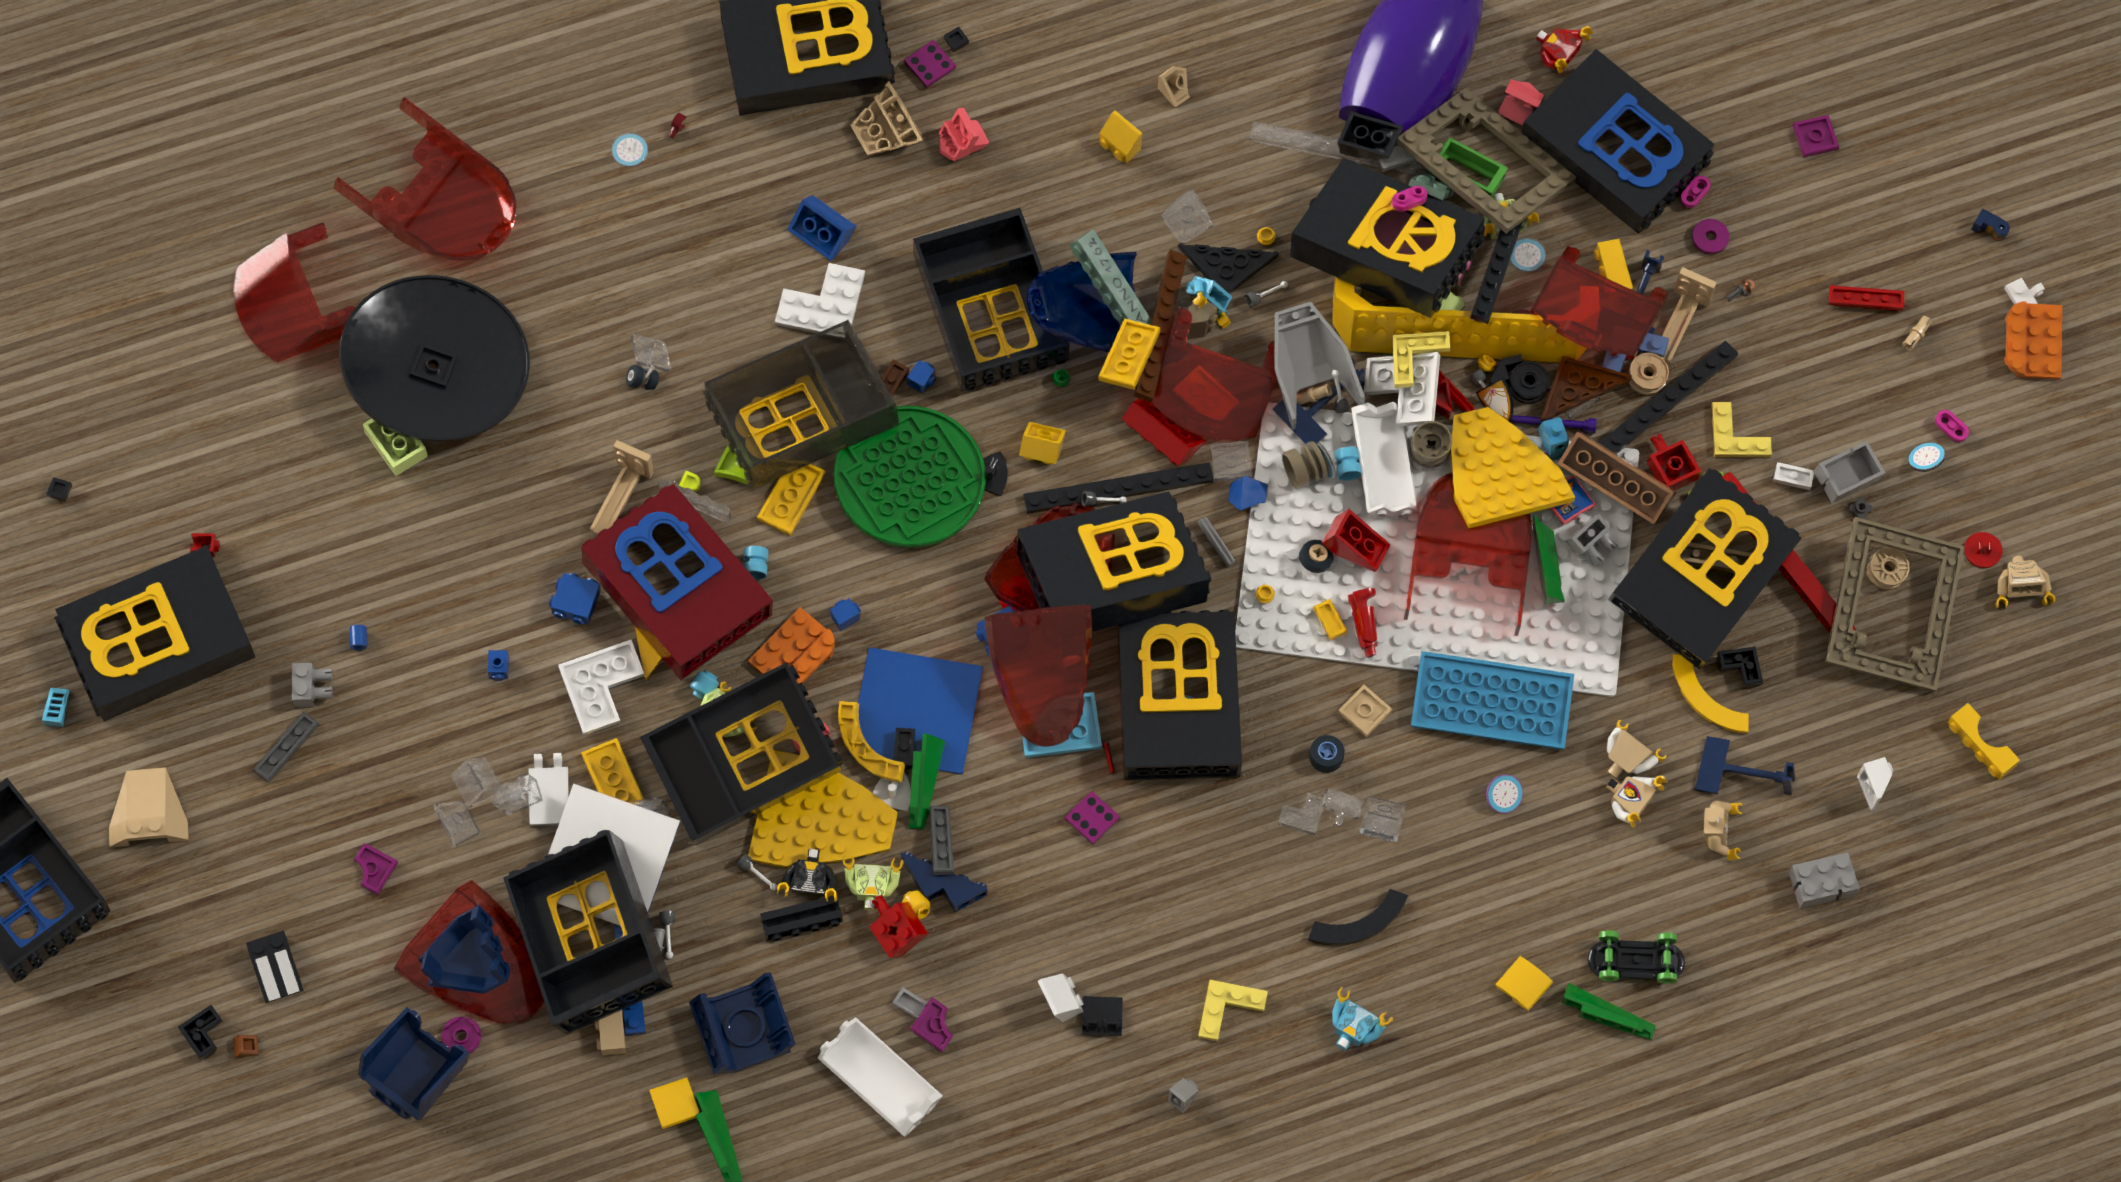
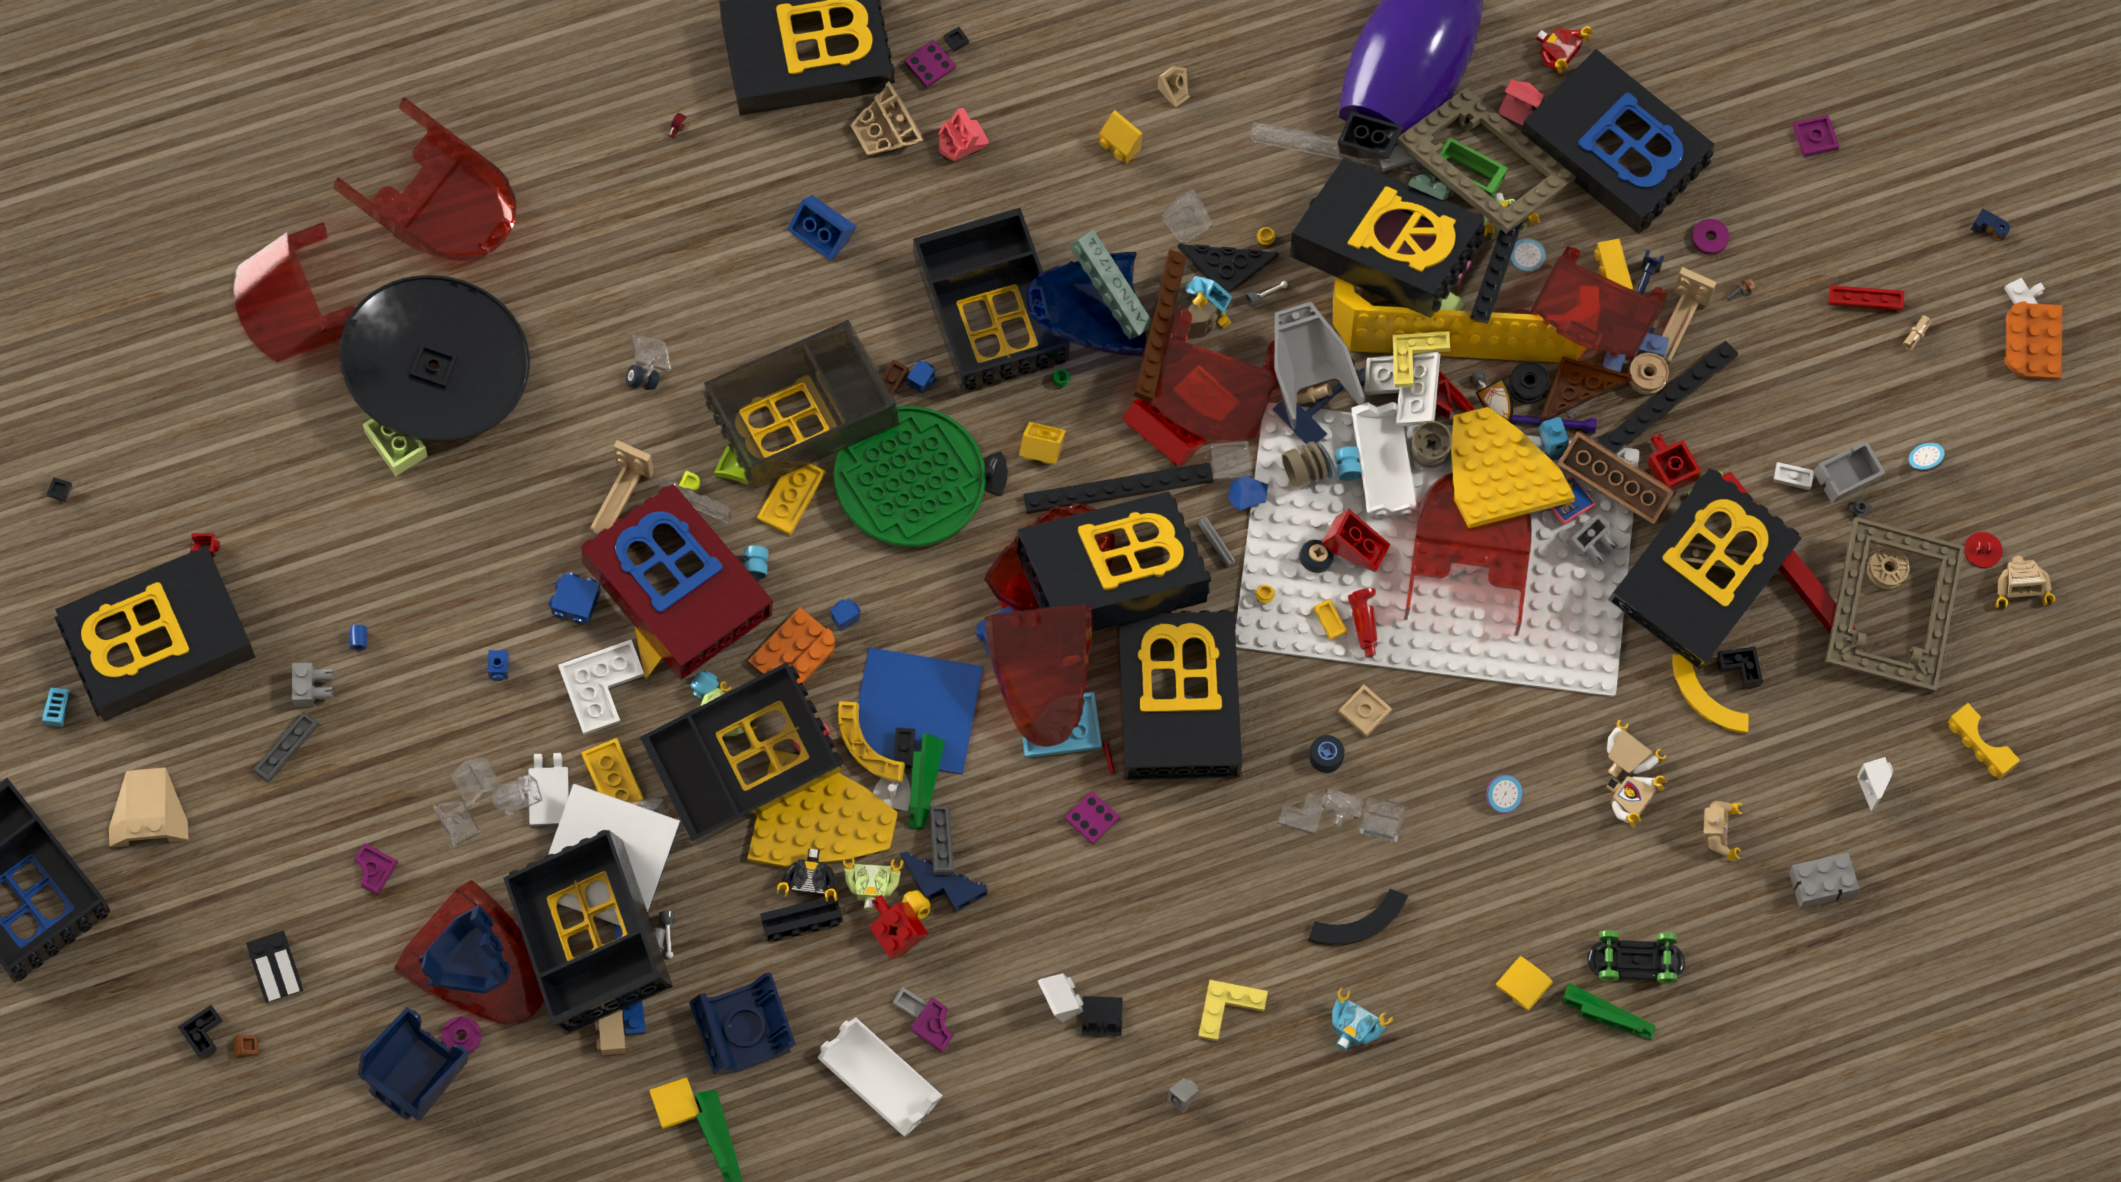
(629, 149): clear piece -> none
(746, 863): hinge -> none
(833, 306): white plate -> none
(1089, 498): dark grey hinge -> none
(1129, 354): yellow tile -> none
(1341, 404): hinge -> none
(1411, 198): dark pink plate -> none
(1486, 363): yellow plate -> none
(1492, 700): dark azure plate -> none
(1506, 365): black slope -> none
(1547, 562): green wedge -> none
(1694, 192): dark pink plate -> none
(1714, 765): dark blue piece -> none
(1728, 446): light yellow plate -> none
(1953, 425): dark pink plate -> none

